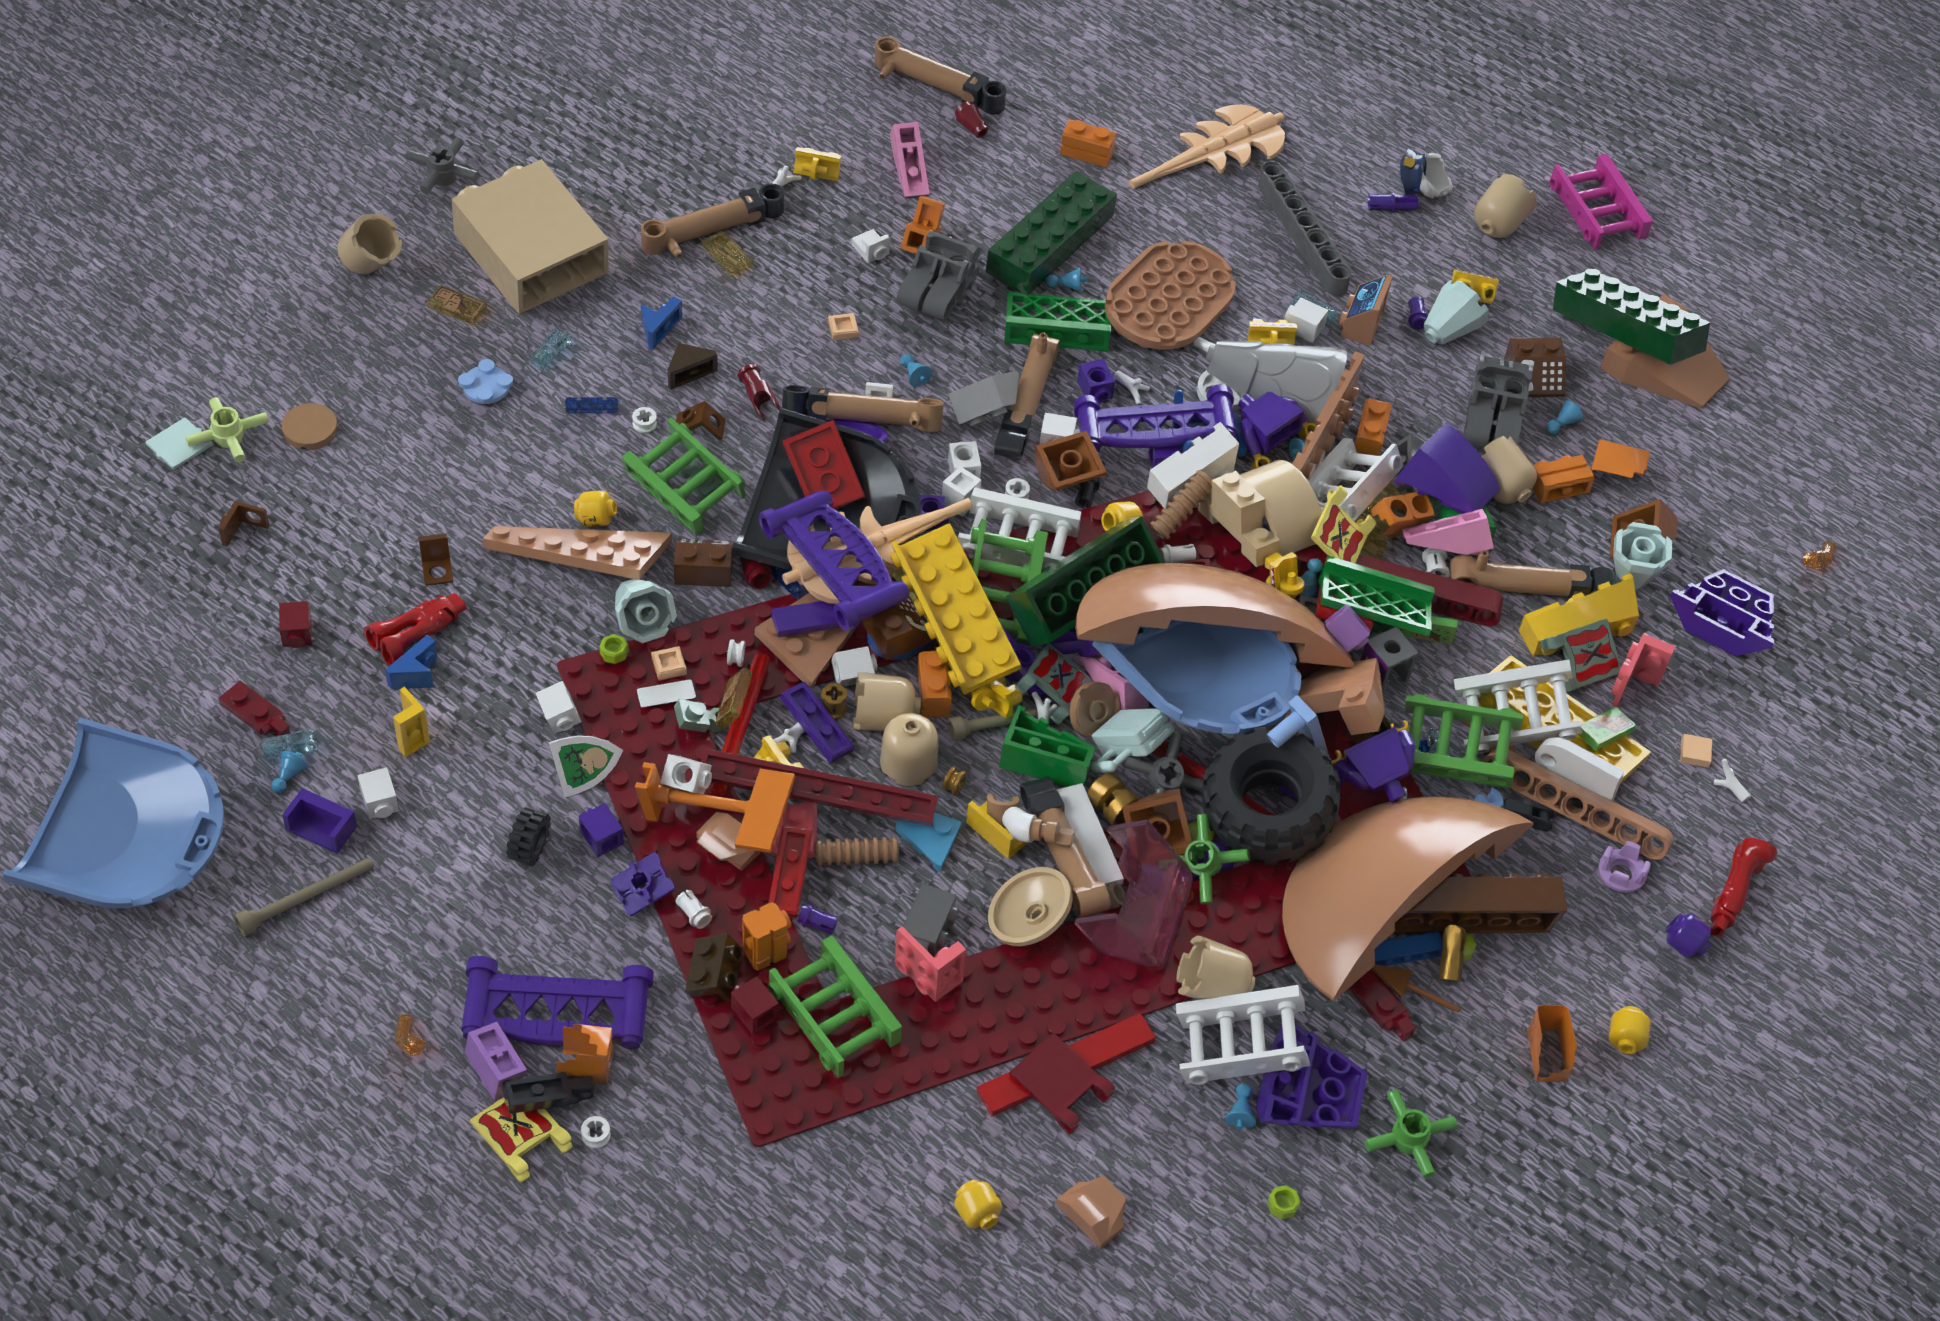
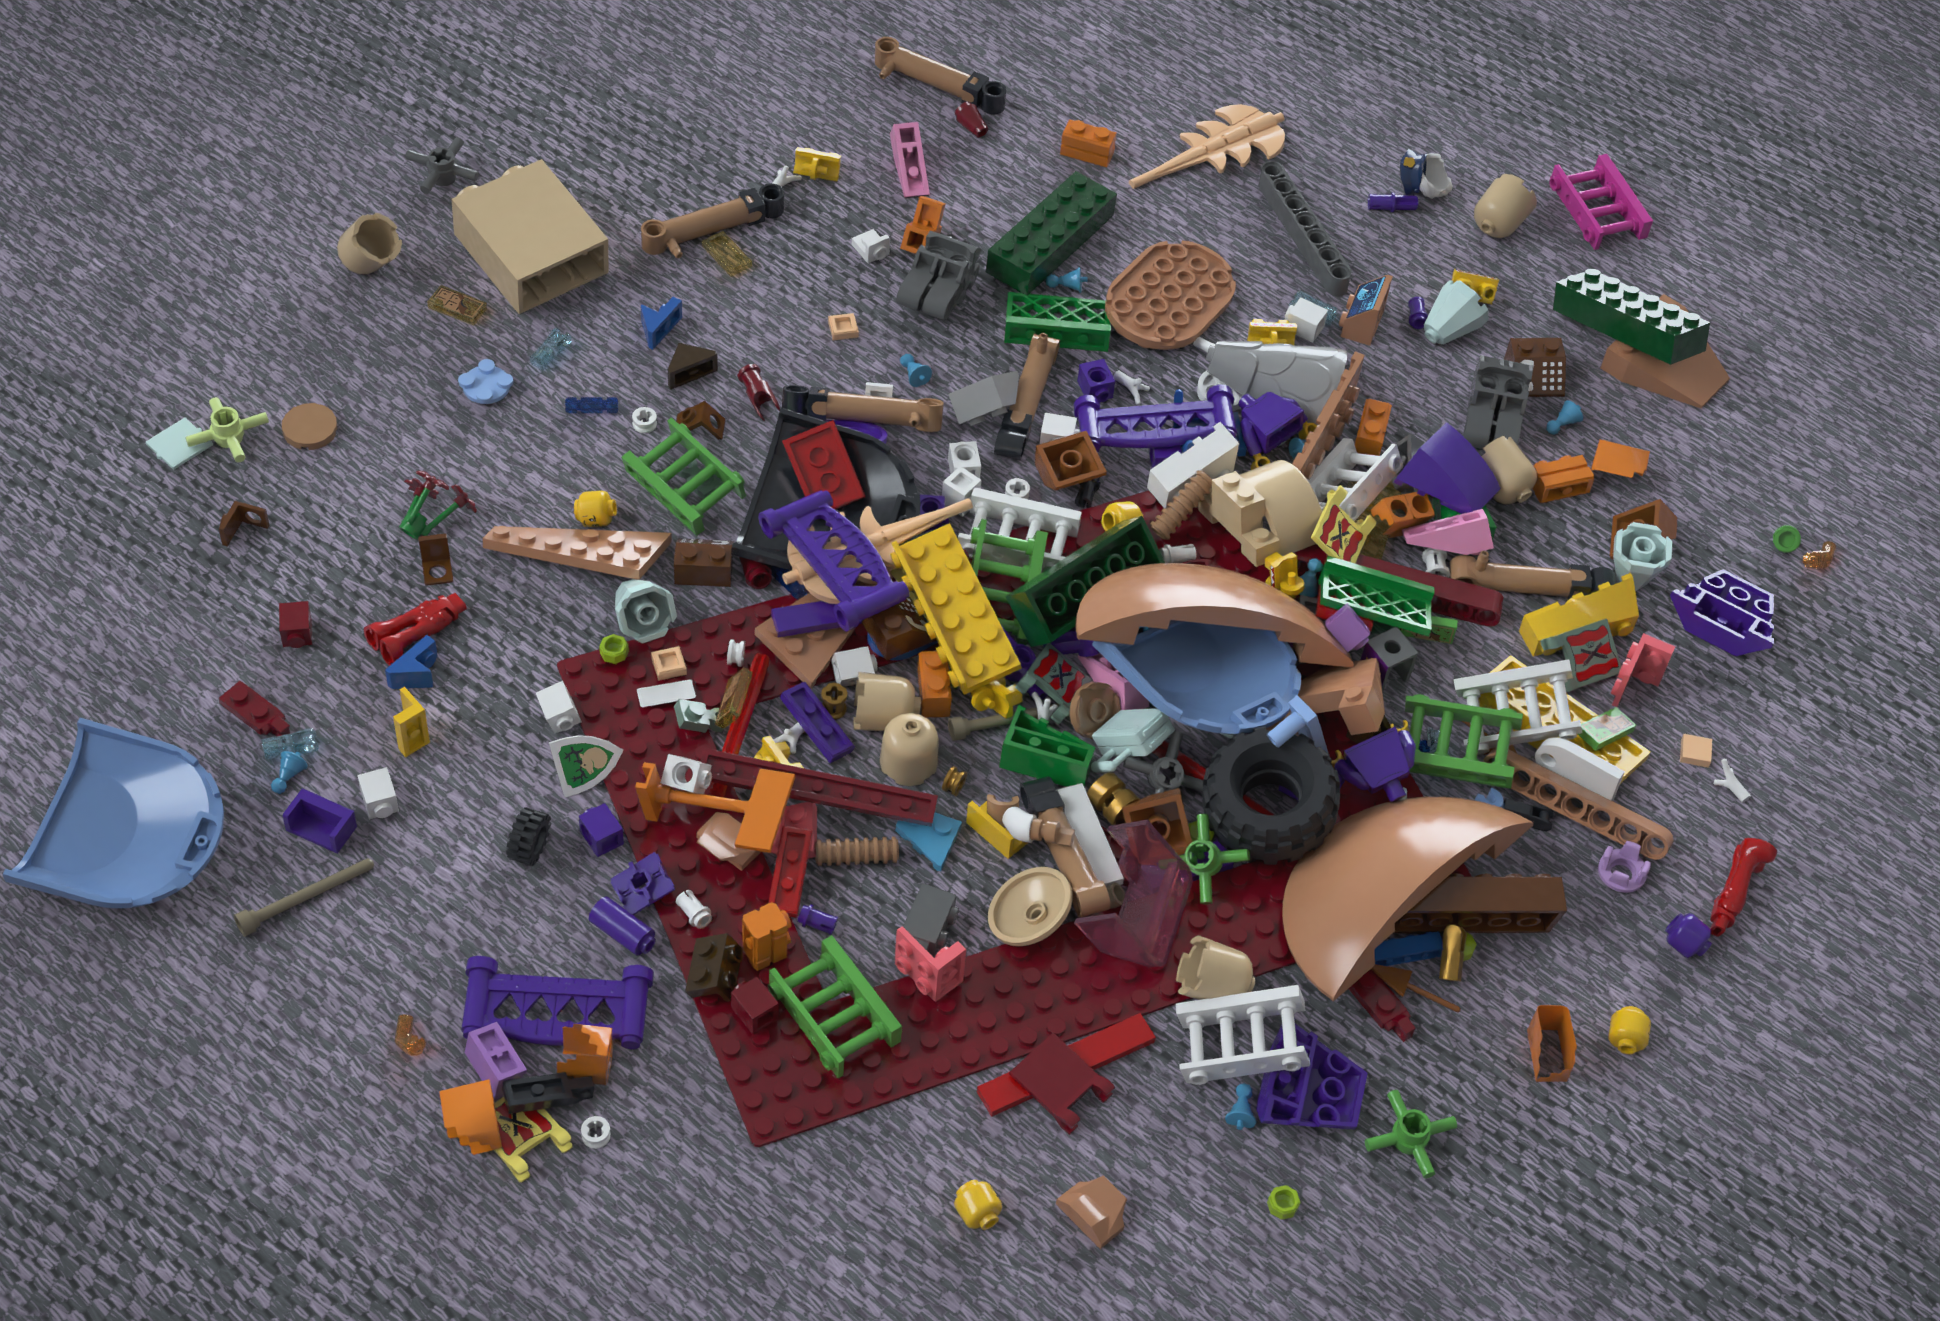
(414, 522): none -> plant
(471, 1116): none -> orange piece
(622, 926): none -> dark purple brick
(1786, 538): none -> bright green tile

